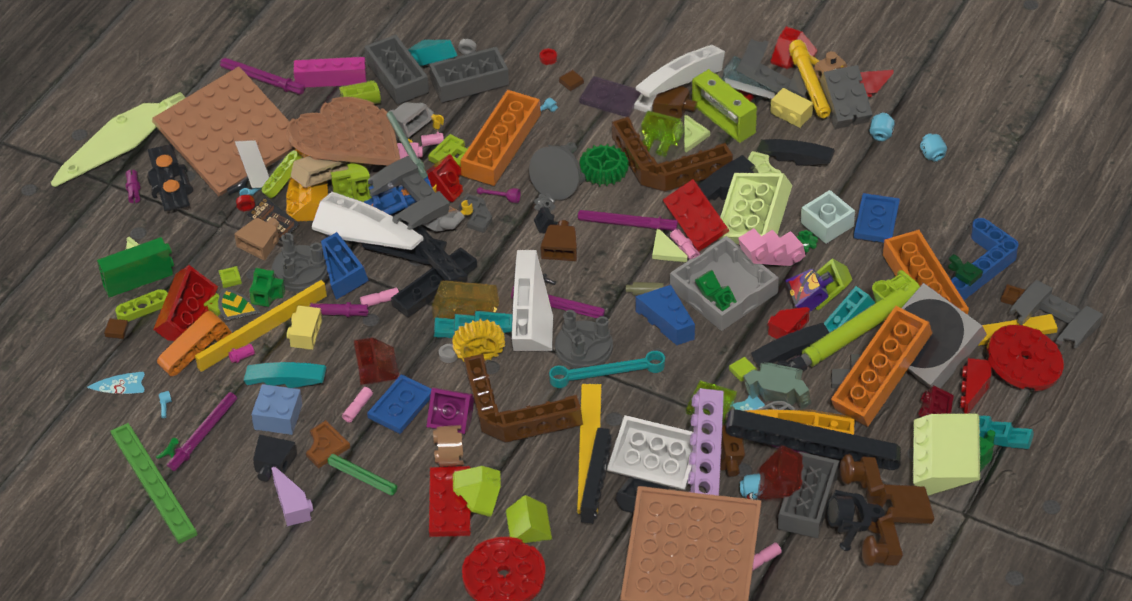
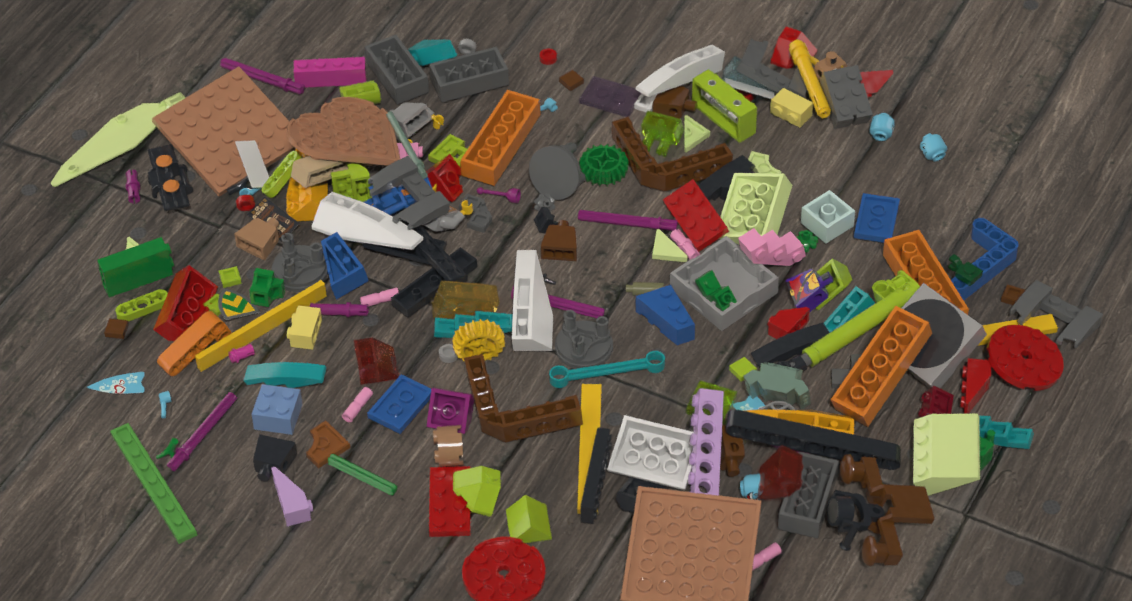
(432, 139): bright pink pin -> none
(801, 152): black slope -> none

